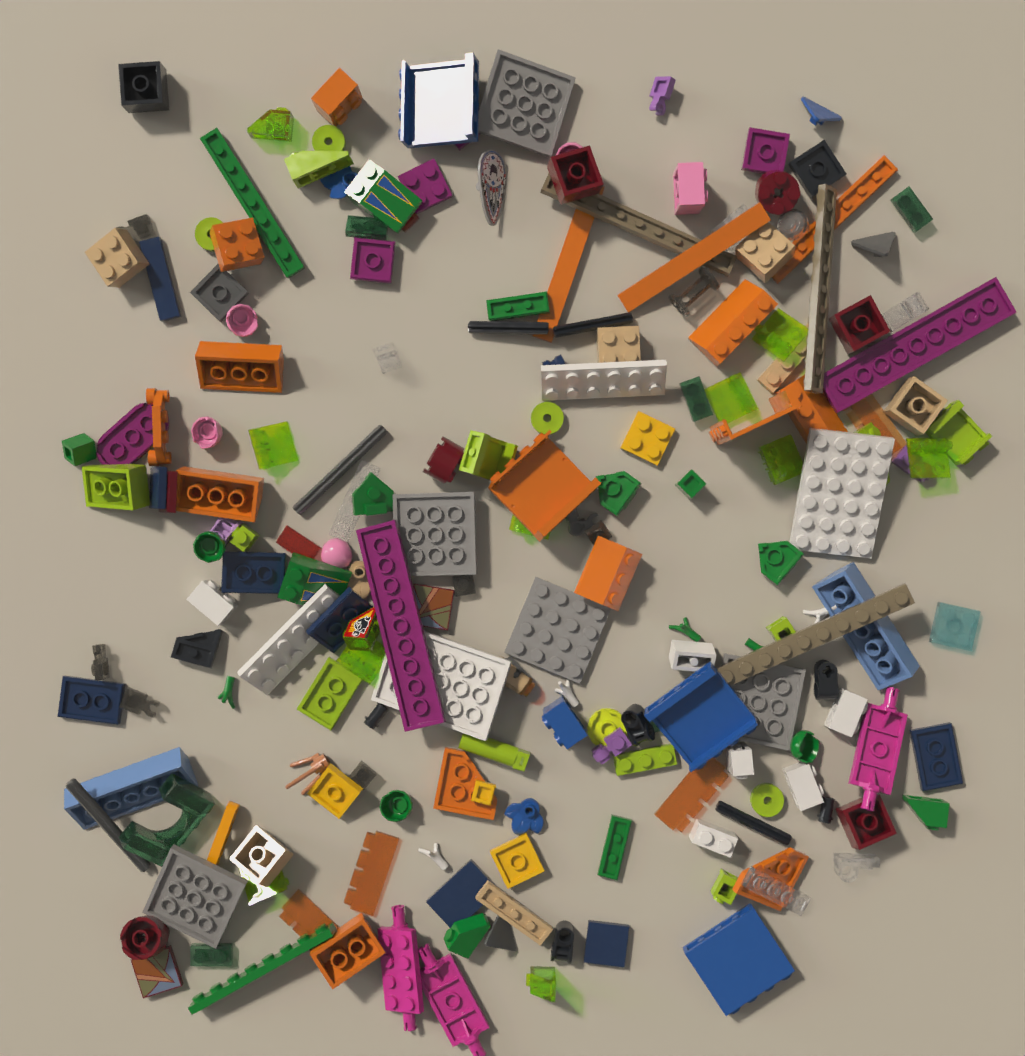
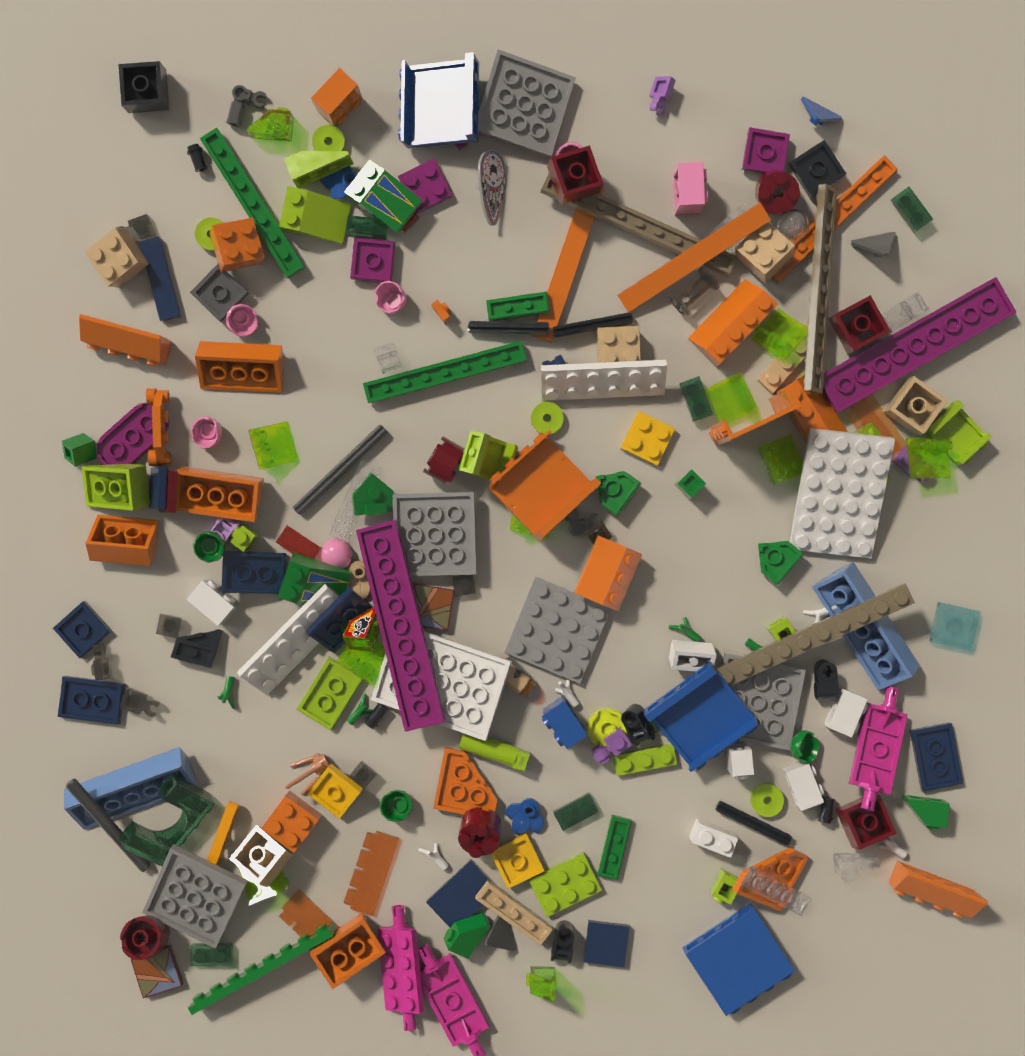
(82, 629): none -> dark blue tile
(123, 540): none -> orange slope
(124, 340): none -> orange slope
(168, 625): none -> clear smoke plate
(197, 158): none -> black pin
(242, 96): none -> dark grey bar
(291, 821): none -> orange brick
(314, 215): none -> lime slope
(360, 711): none -> green bar
(390, 297): none -> bright pink hair
(441, 310): none -> orange plate
(444, 372): none -> green plate
(480, 832): none -> dark red brick
(483, 792): yellow tile -> none
(565, 884): none -> lime plate
(575, 811): none -> clear green plate
(688, 792): clear orange windscreen -> none
(891, 845): none -> white bar
(936, 890): none -> orange slope

